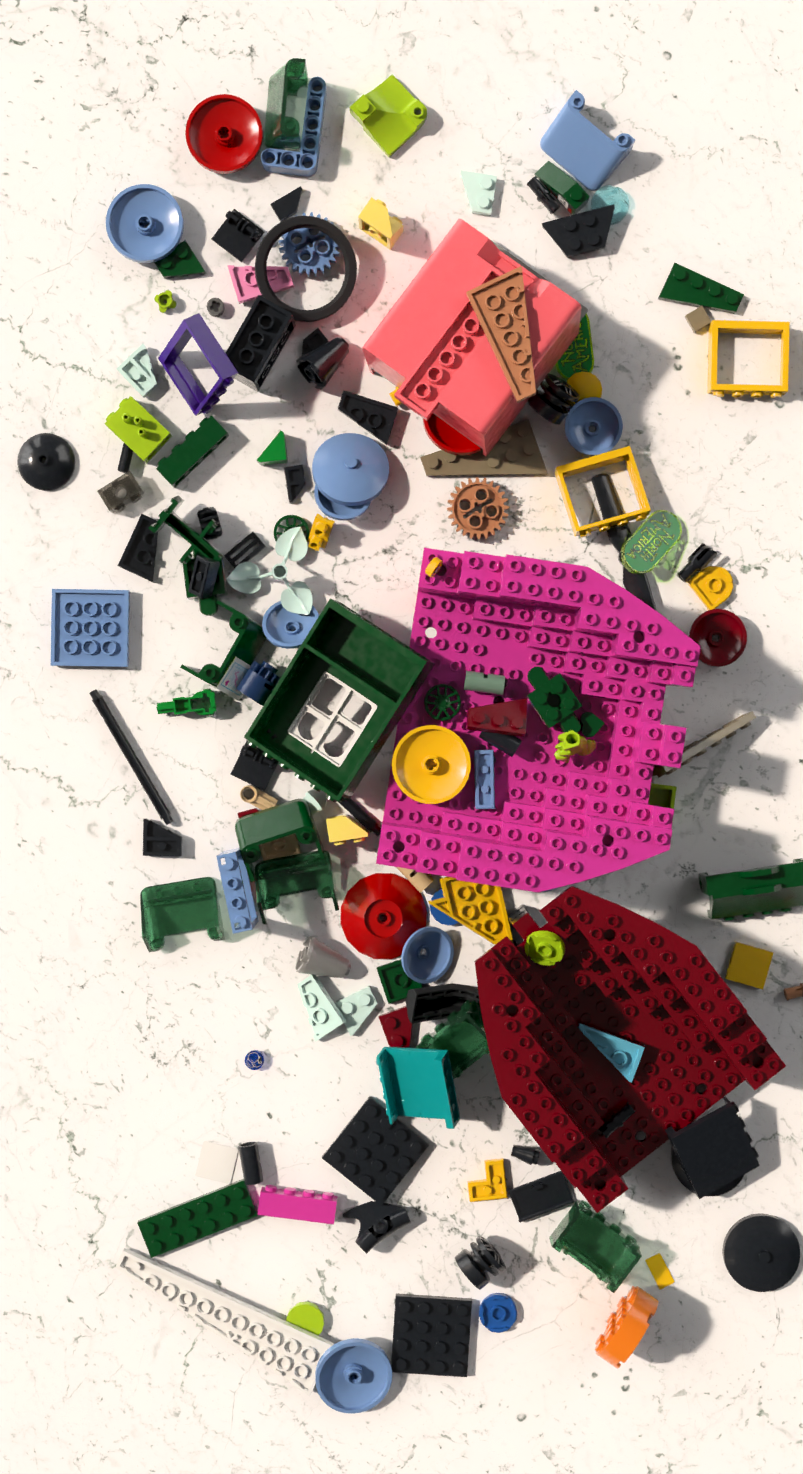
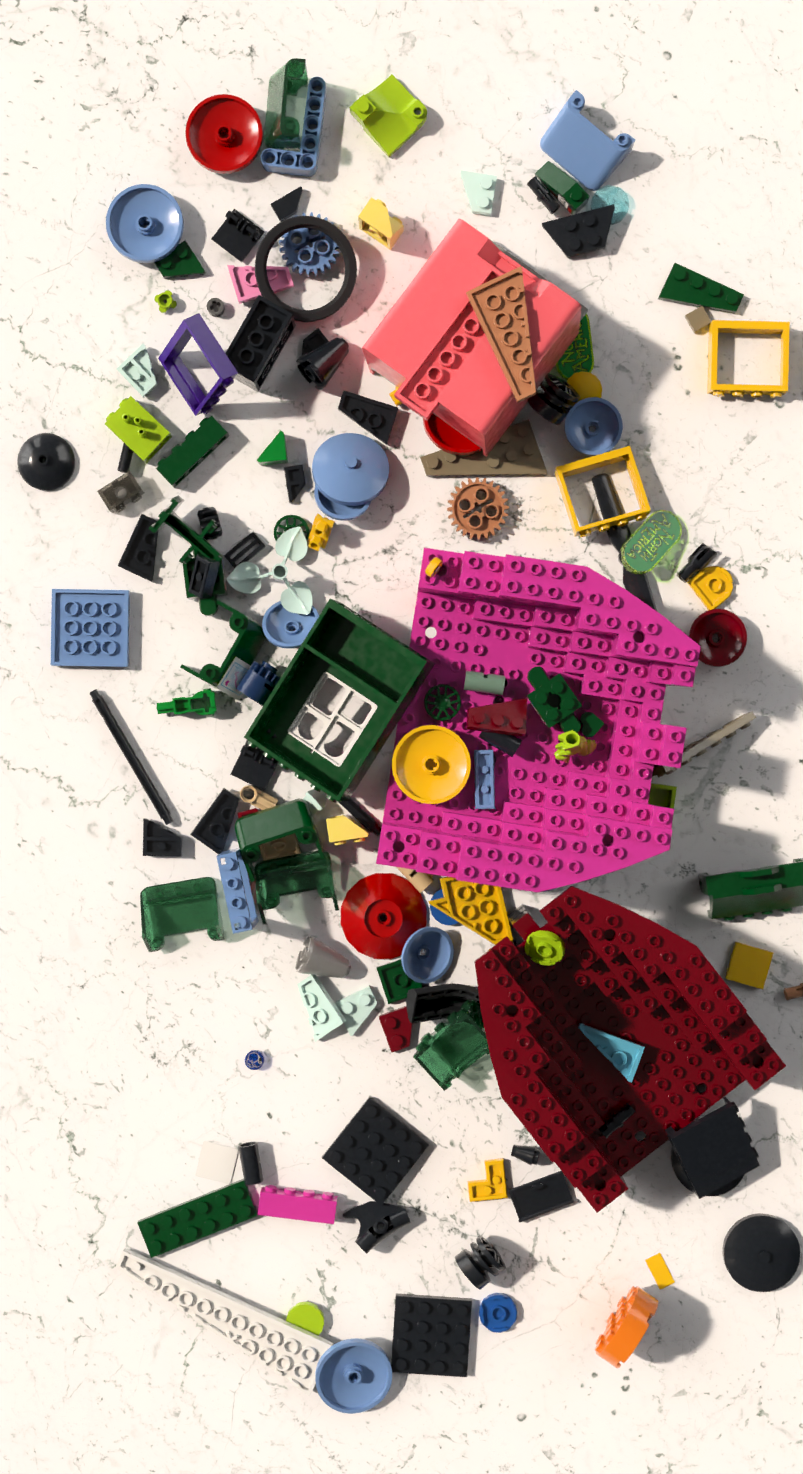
(216, 822): none -> black wing
(418, 1084): teal panel -> none
(596, 1244): clear green windscreen -> none

